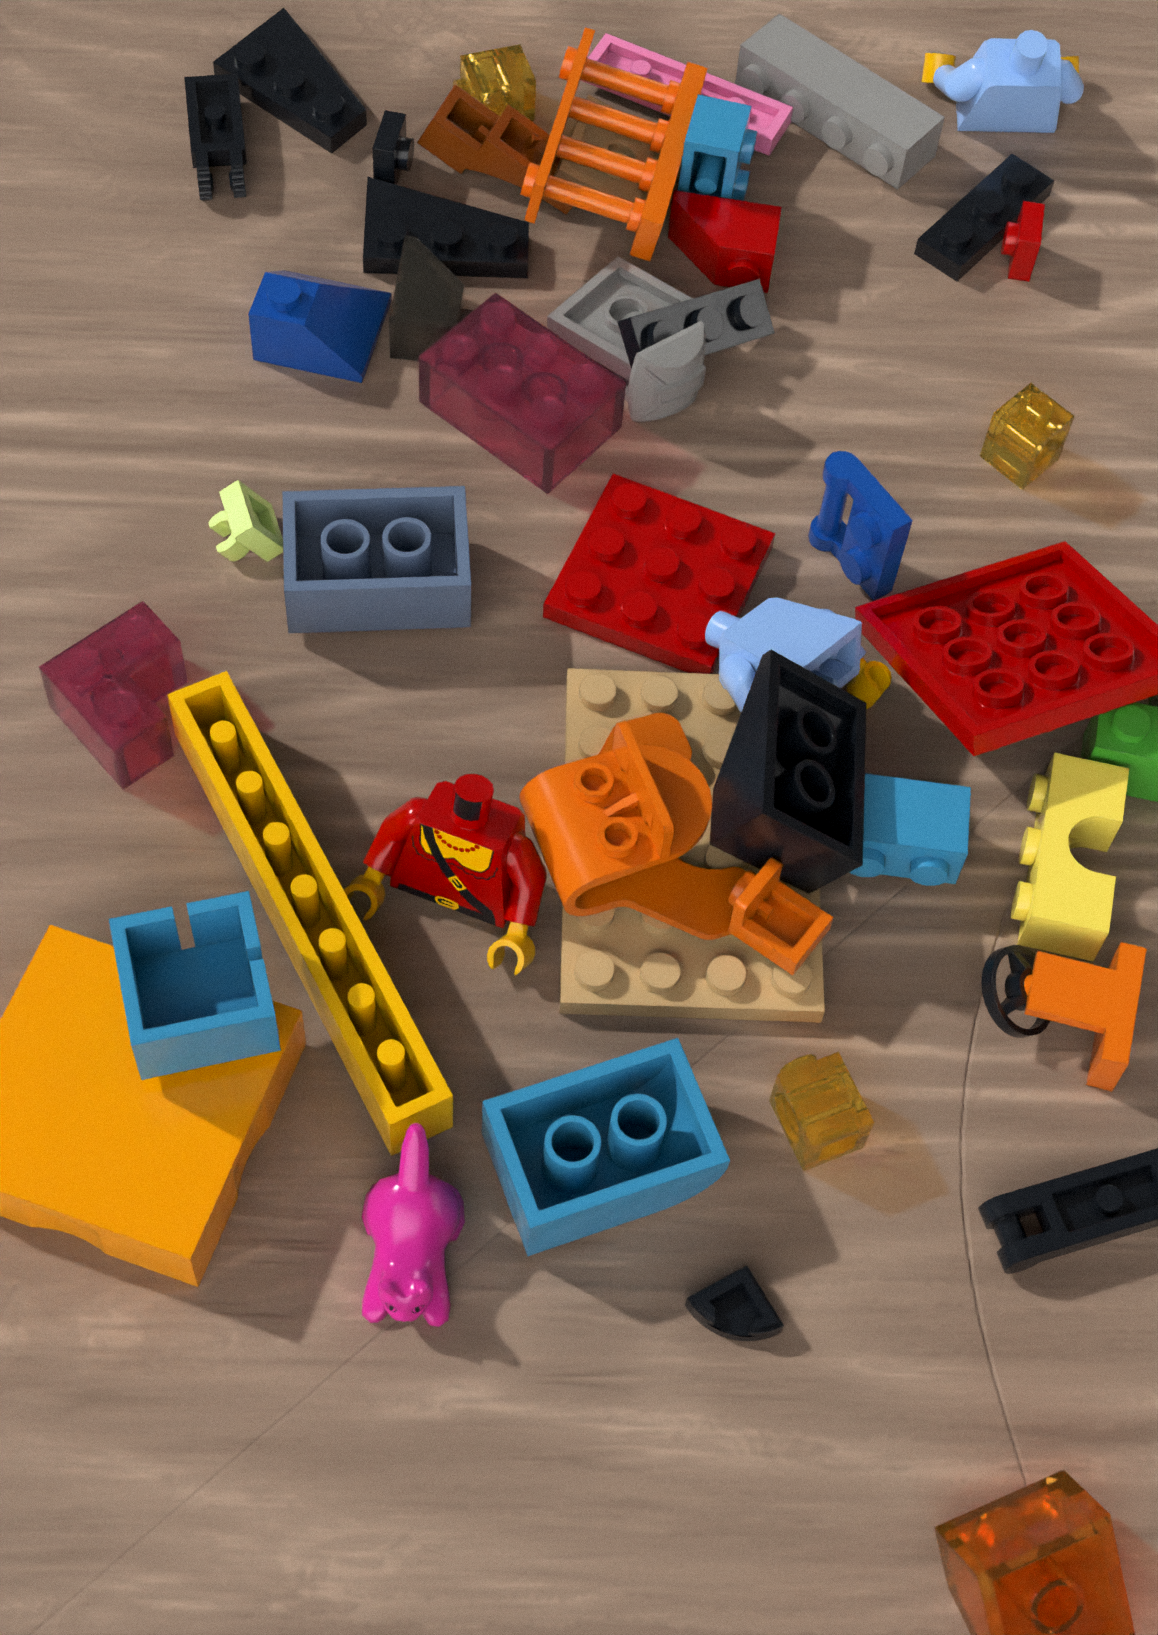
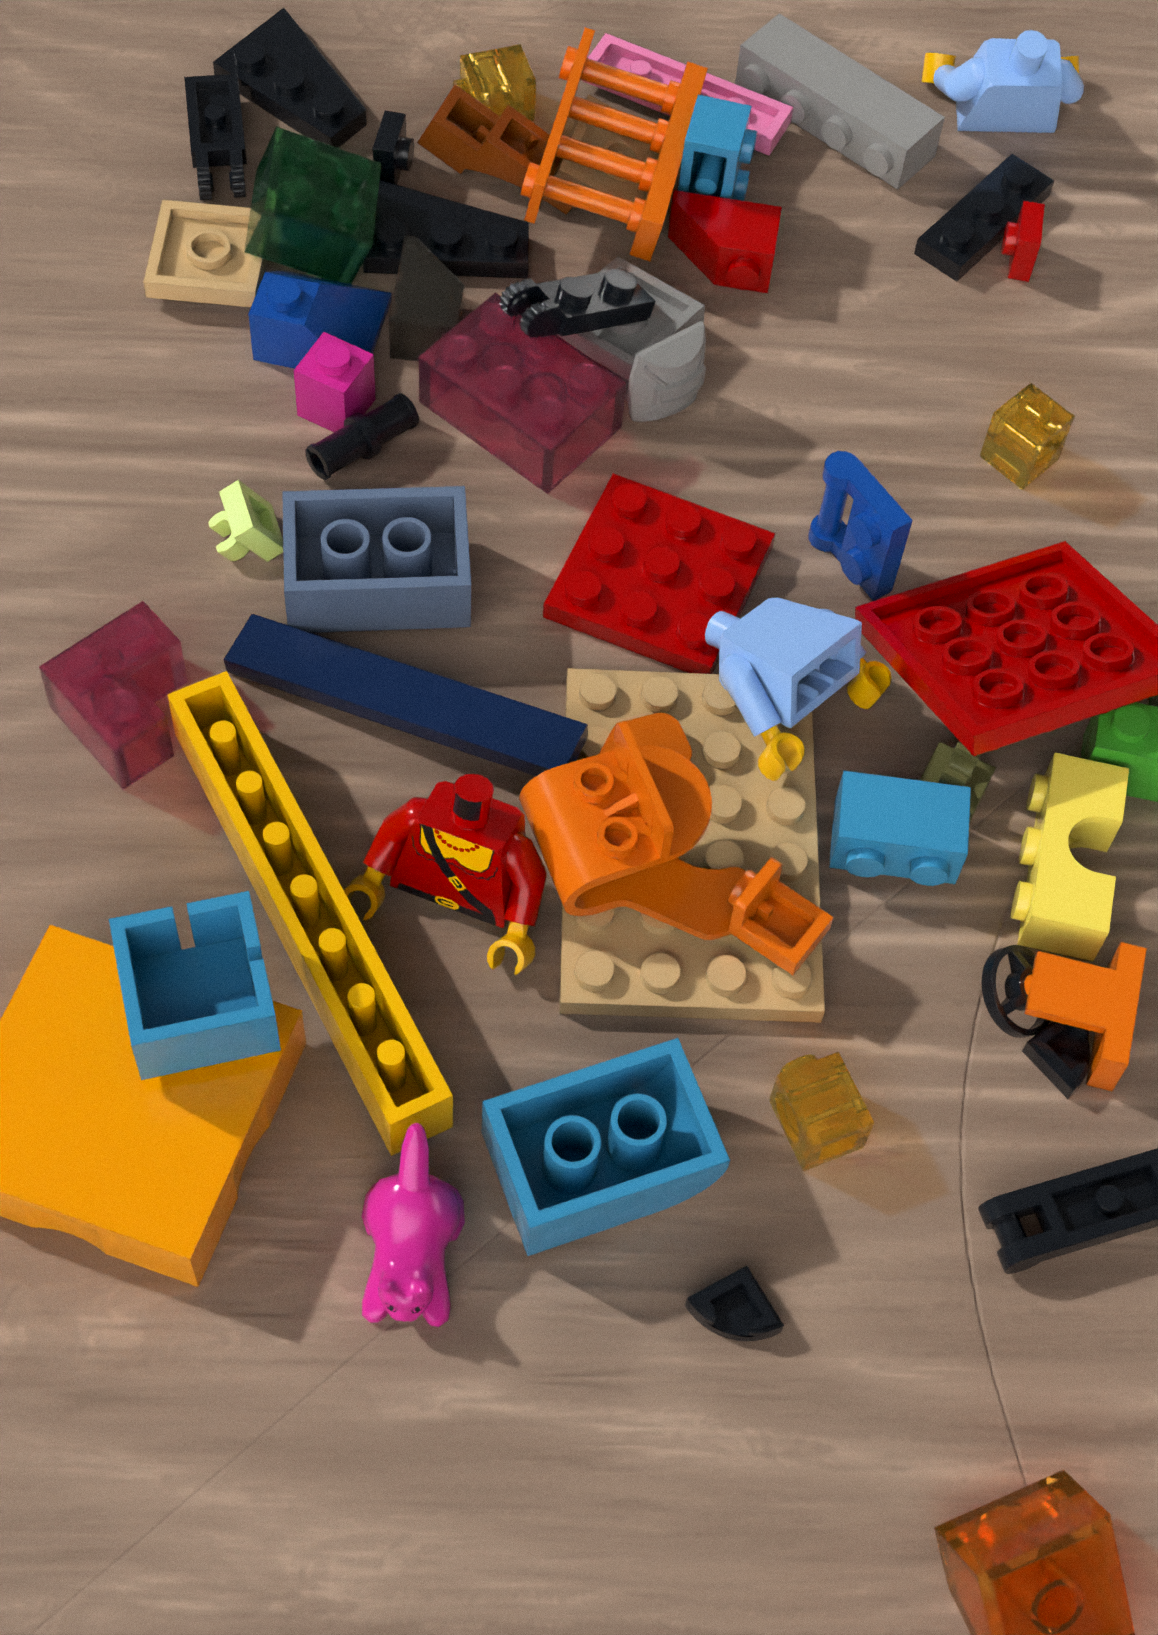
(202, 255): none -> tan plate
(313, 207): none -> clear green brick
(334, 382): none -> dark pink brick
(362, 436): none -> black pin
(404, 697): none -> dark blue tile
(577, 303): none -> black hinge
(728, 316): black plate -> none
(794, 777): black slope -> none
(959, 768): none -> olive tile
(1061, 1055): none -> black tile

